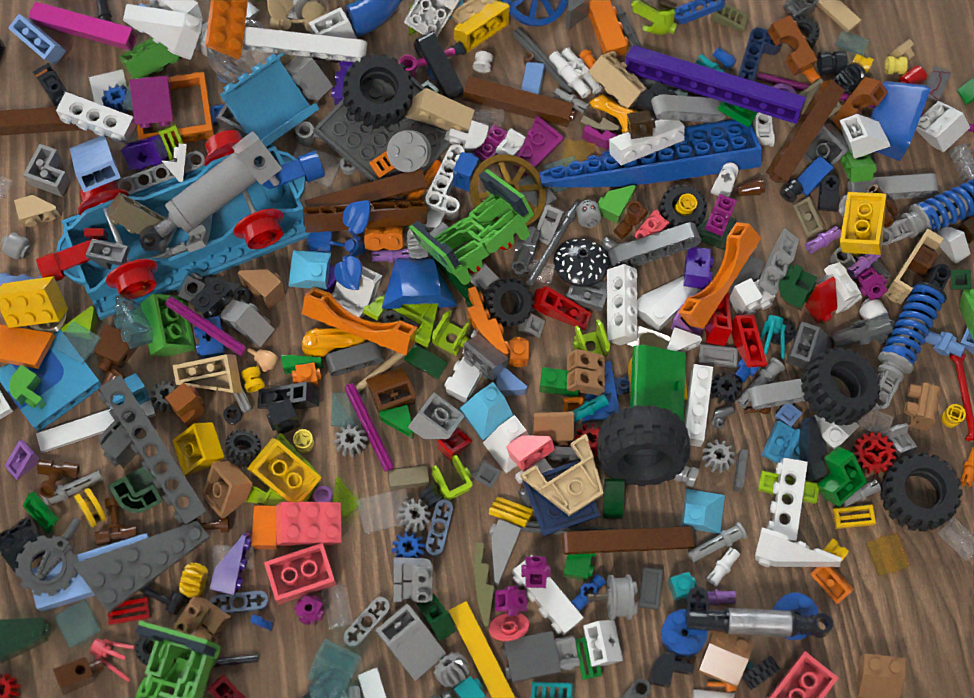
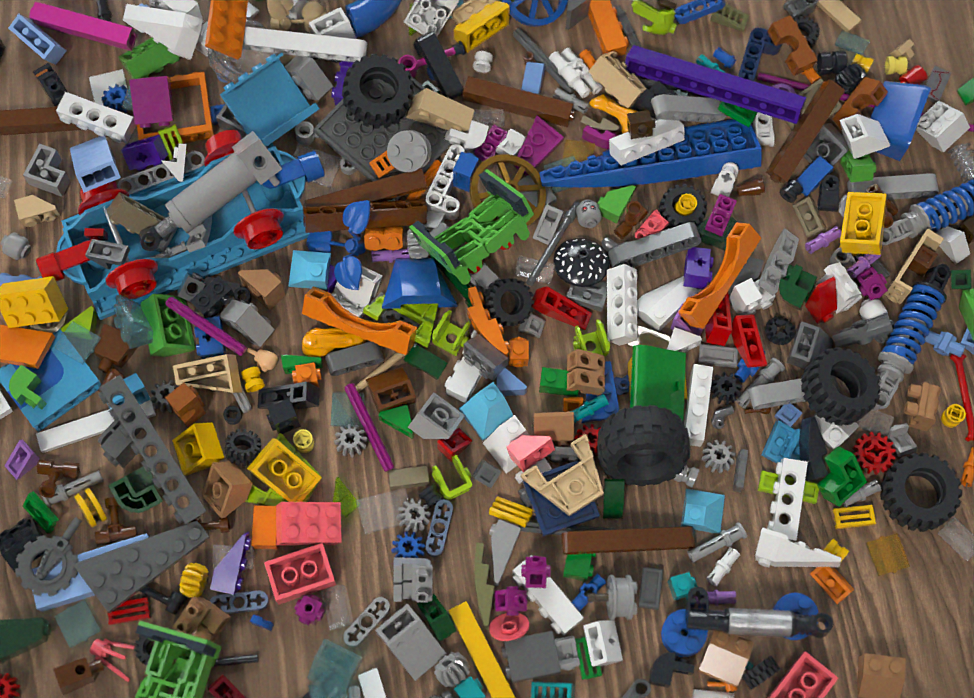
(322, 494): medium lavender tile -> none
(525, 251): dark grey piece -> none
(773, 326): teal plant -> none

